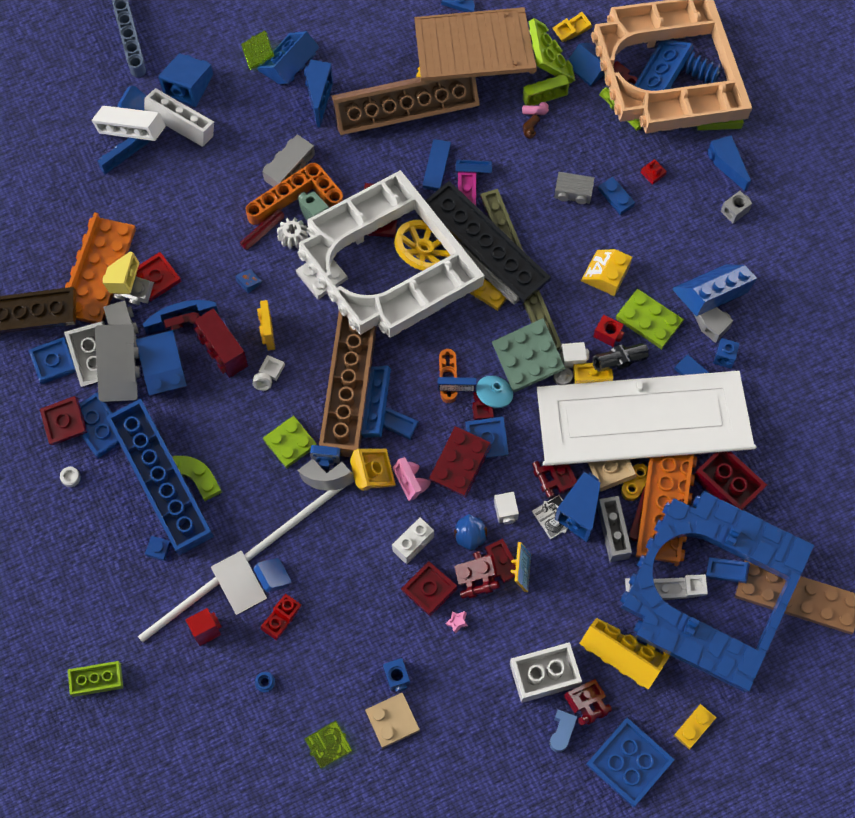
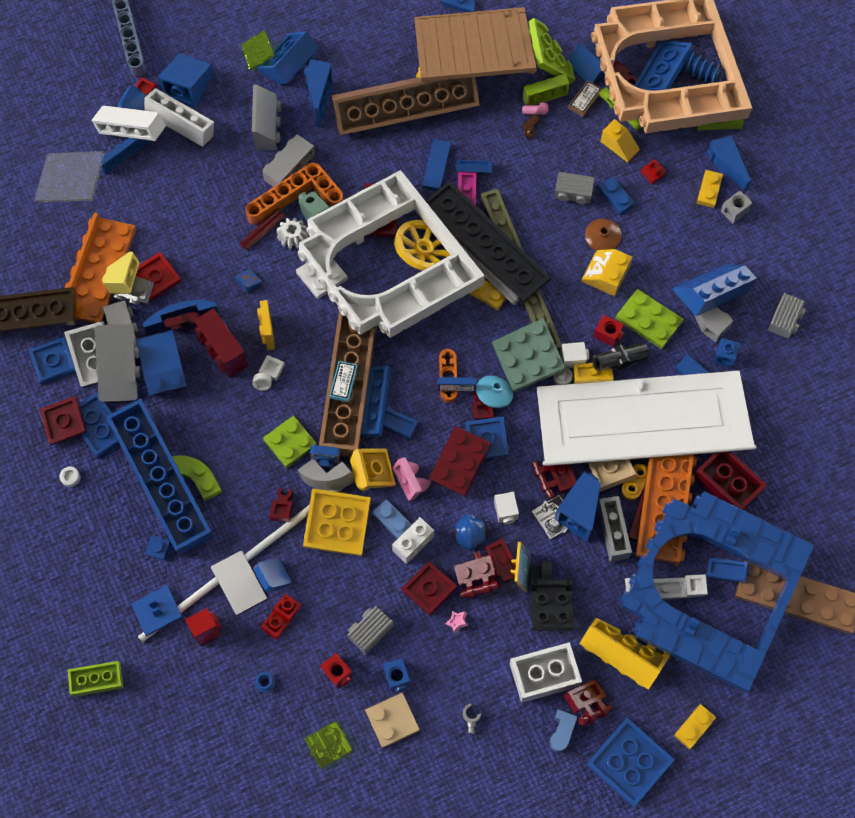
(69, 177): none -> clear piece
(145, 86): none -> red tile
(156, 610): none -> blue piece
(265, 119): none -> light grey slope
(282, 508): none -> dark red plate
(336, 522): none -> yellow plate
(336, 662): none -> red brick
(343, 381): none -> tile
(370, 629): none -> light grey brick
(391, 519): none -> medium blue plate
(471, 723): none -> light grey piece
(550, 600): none -> black plate
(572, 28): yellow slope -> none
(585, 98): none -> tile
(601, 241): none -> dark orange dish
(619, 140): none -> yellow slope
(709, 188): none -> yellow plate
(786, 316): none -> light grey brick

